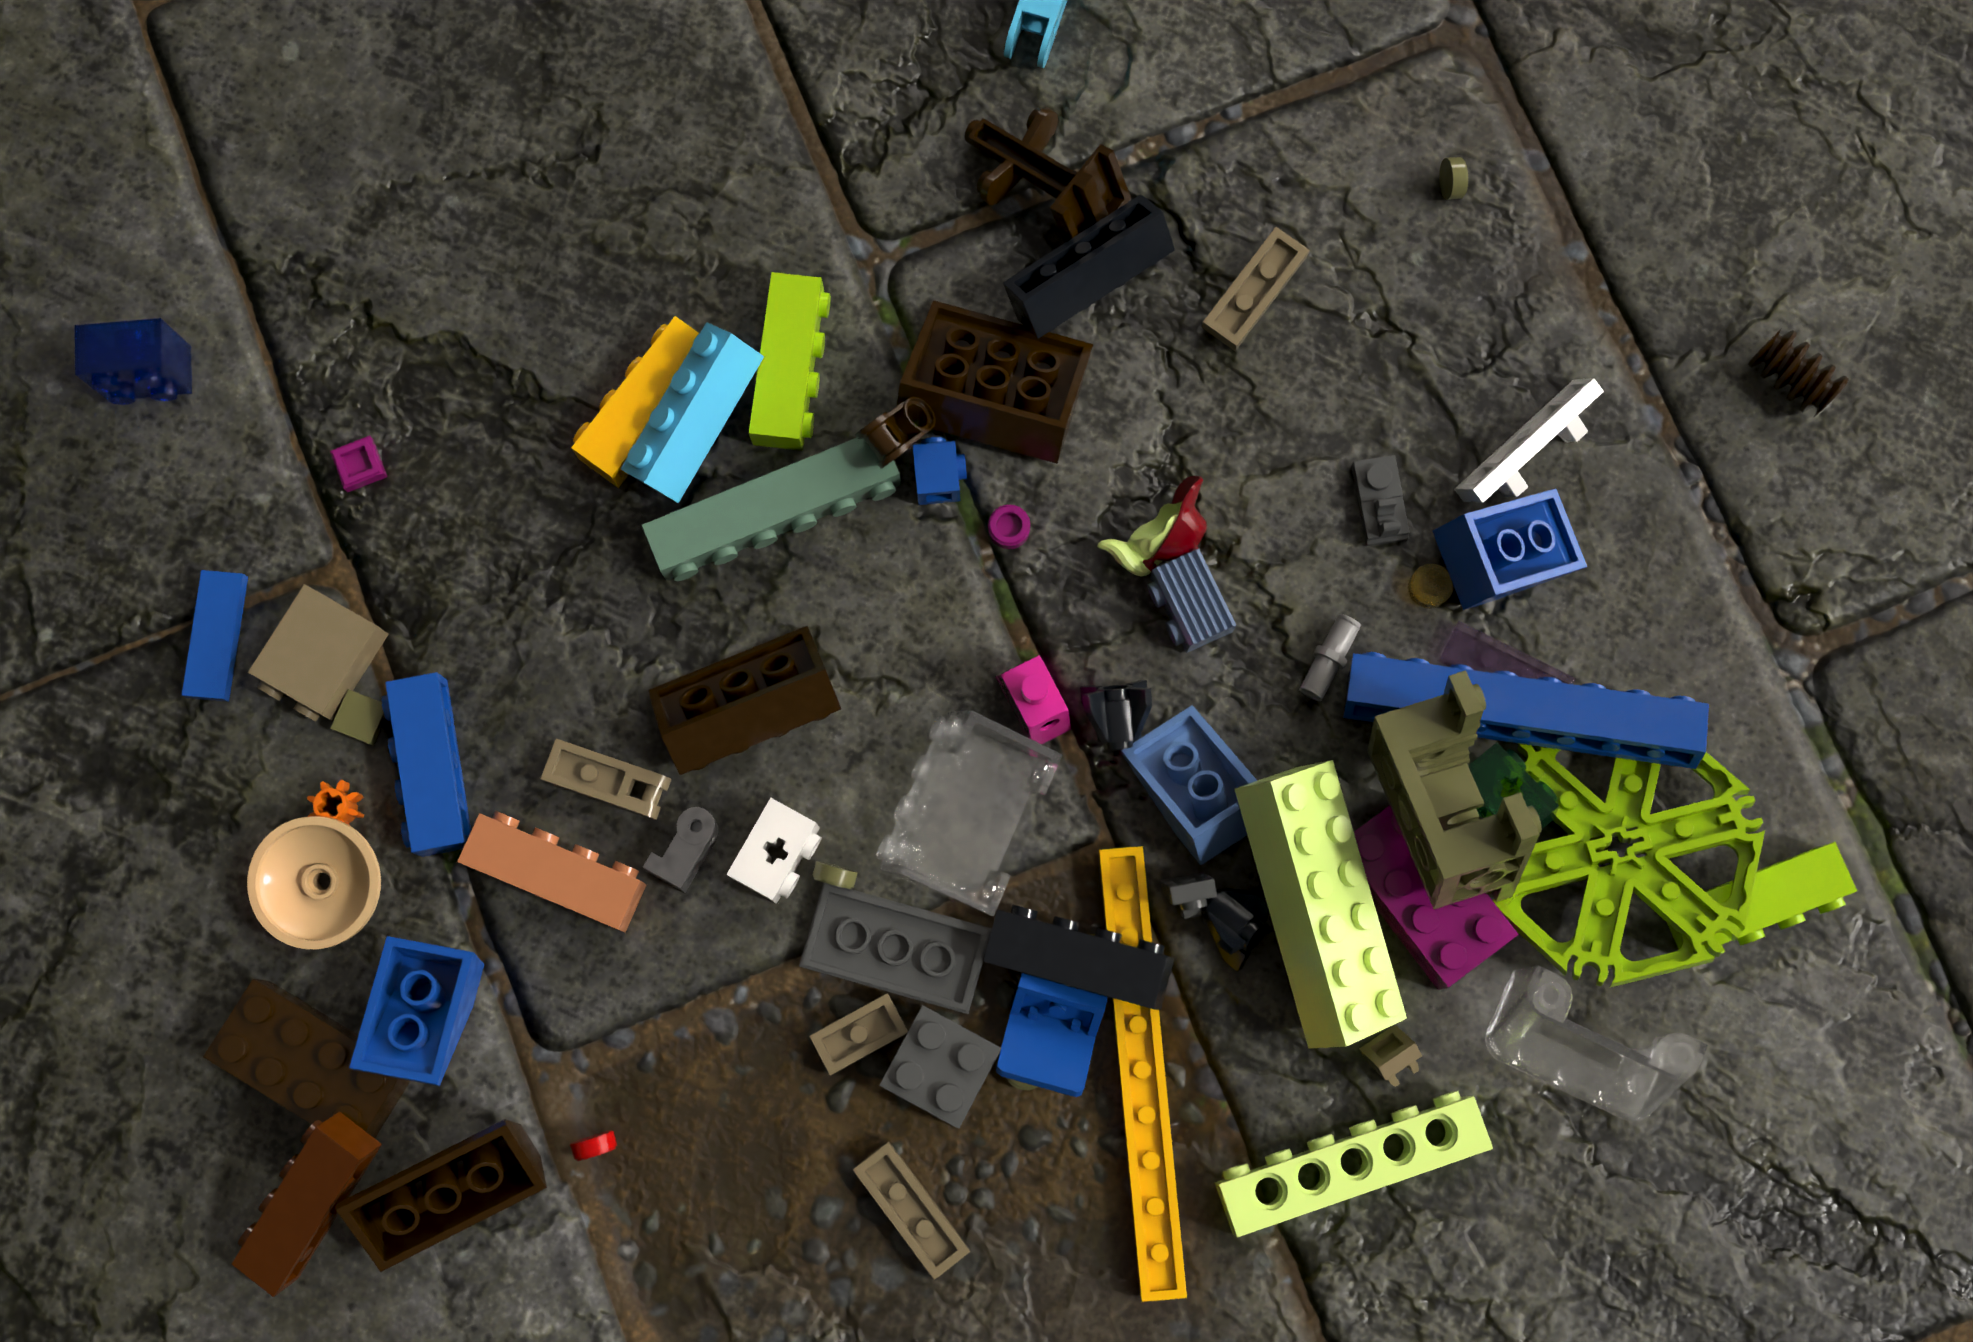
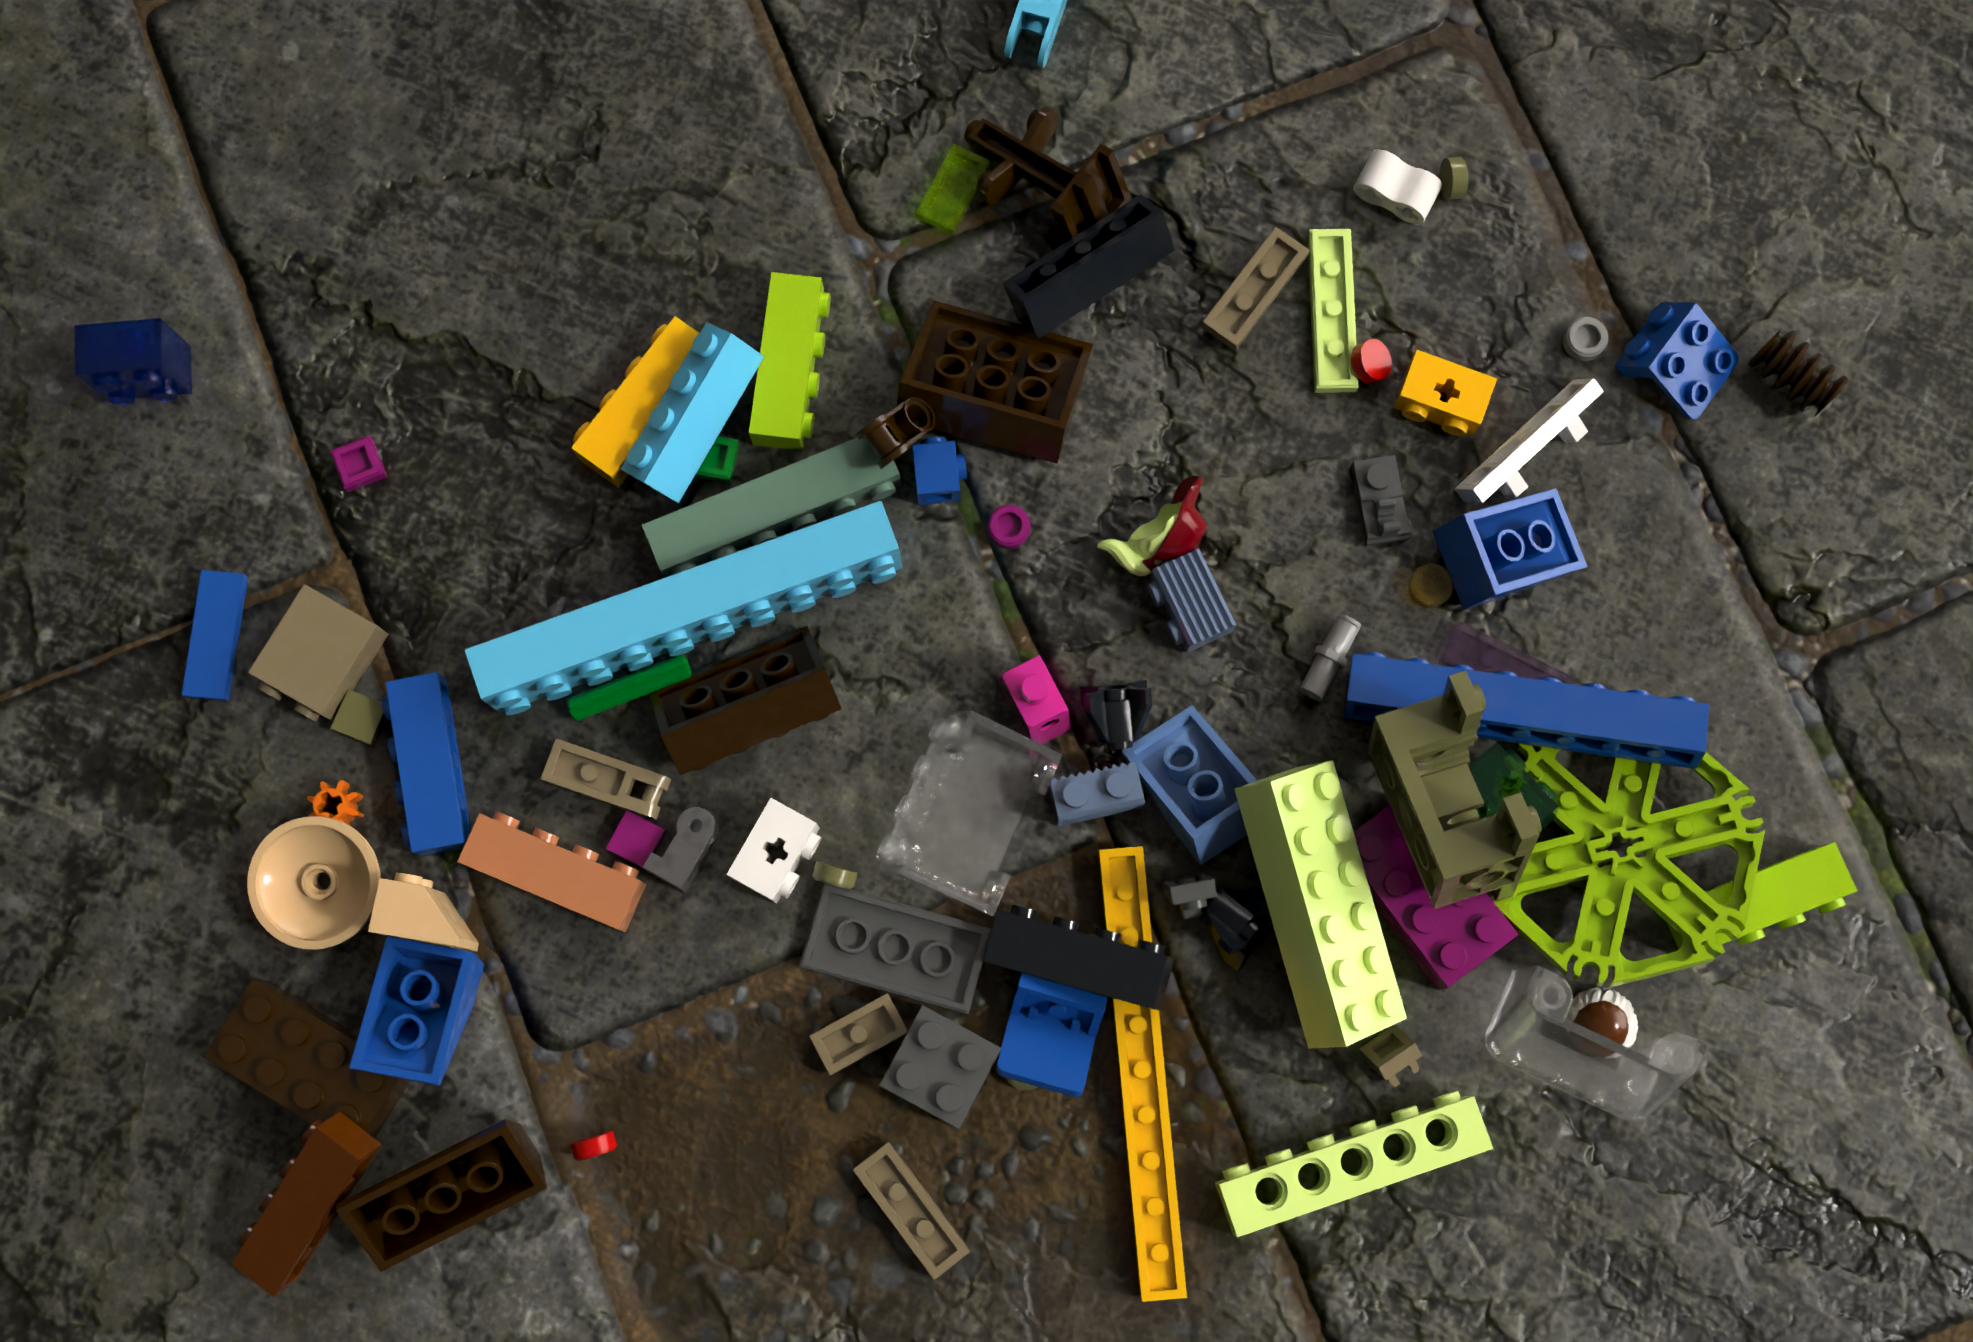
(418, 913): none -> tan slope
(629, 687): none -> green axle
(636, 839): none -> magenta tile
(685, 610): none -> medium azure brick
(720, 461): none -> green tile
(952, 189): none -> clear neon green tile
(1096, 794): none -> sand blue brick
(1332, 310): none -> yellowish green tile
(1371, 361): none -> tile
(1397, 186): none -> white axle
(1465, 388): none -> yellow brick
(1585, 339): none -> light grey tile
(1606, 1014): none -> hair
(1681, 354): none -> blue bracket

